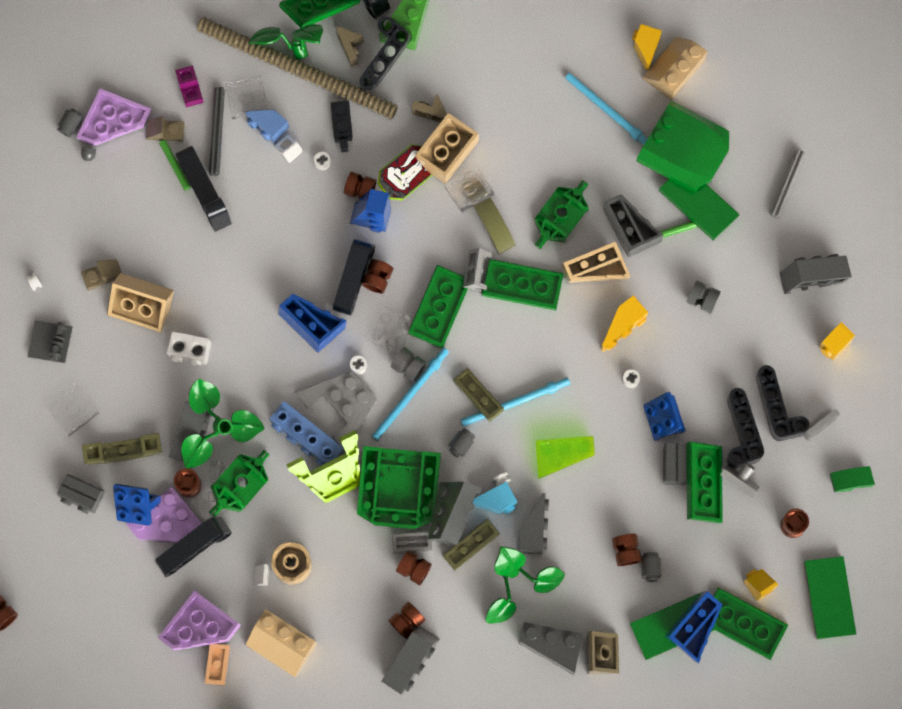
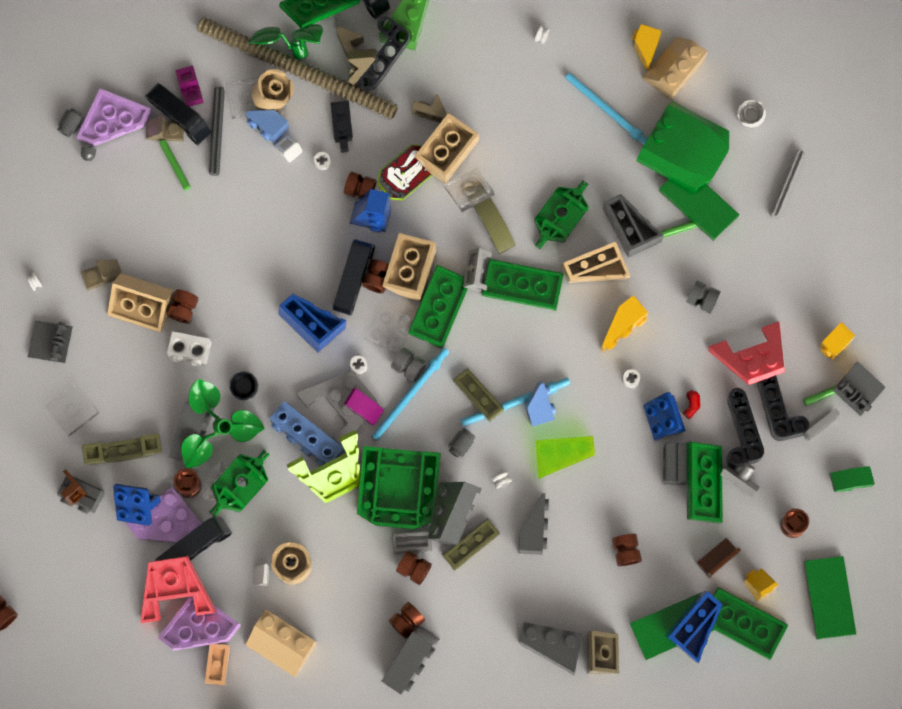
(73, 492): none -> reddish brown panel
(173, 580): none -> coral wing
(179, 113): none -> black beam
(182, 307): none -> copper wheel
(203, 188): black beam -> none
(244, 385): none -> black hair
(272, 90): none -> tan brick
(361, 62): none -> dark tan slope
(363, 406): none -> magenta slope
(410, 266): none -> tan slope
(497, 500): medium azure slope -> none
(509, 565): plant -> none
(538, 406): none -> medium blue slope
(542, 34): none -> white bush
(651, 566): dark grey brick -> none
(694, 404): none -> red arm
(718, 557): none -> reddish brown panel
(751, 113): none -> white hair
(754, 362): none -> coral wing
(815, 272): dark grey wedge -> none
(819, 396): none -> bright green bar
(859, 389): none -> dark grey hinge

